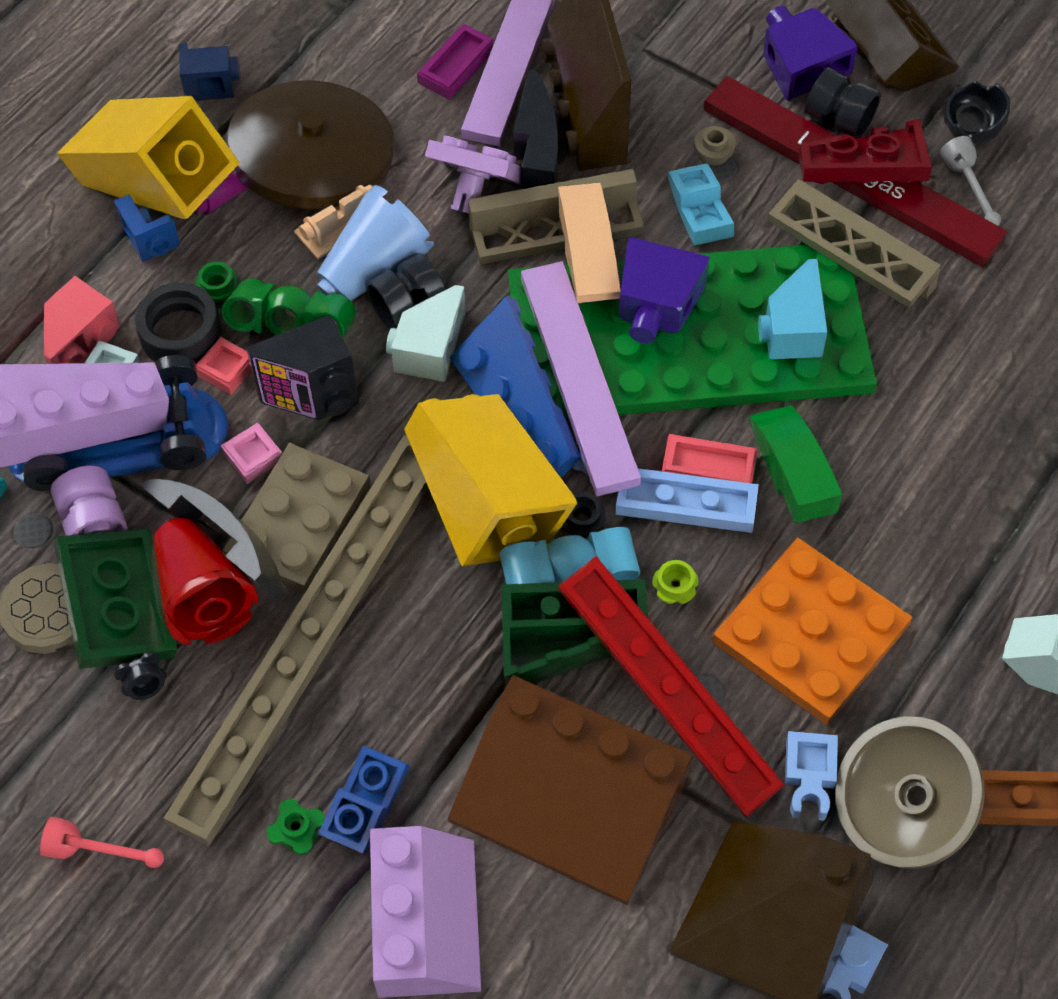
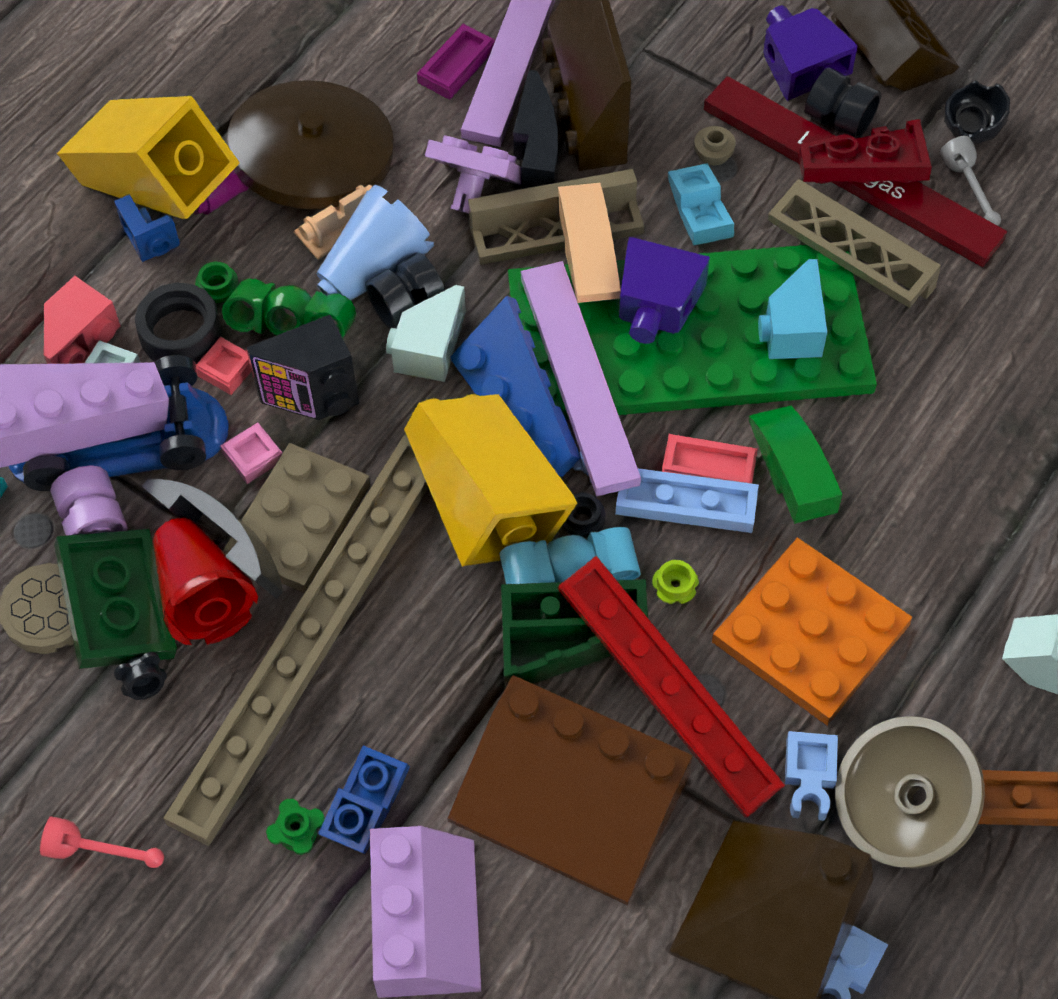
(208, 72): dark blue brick -> none

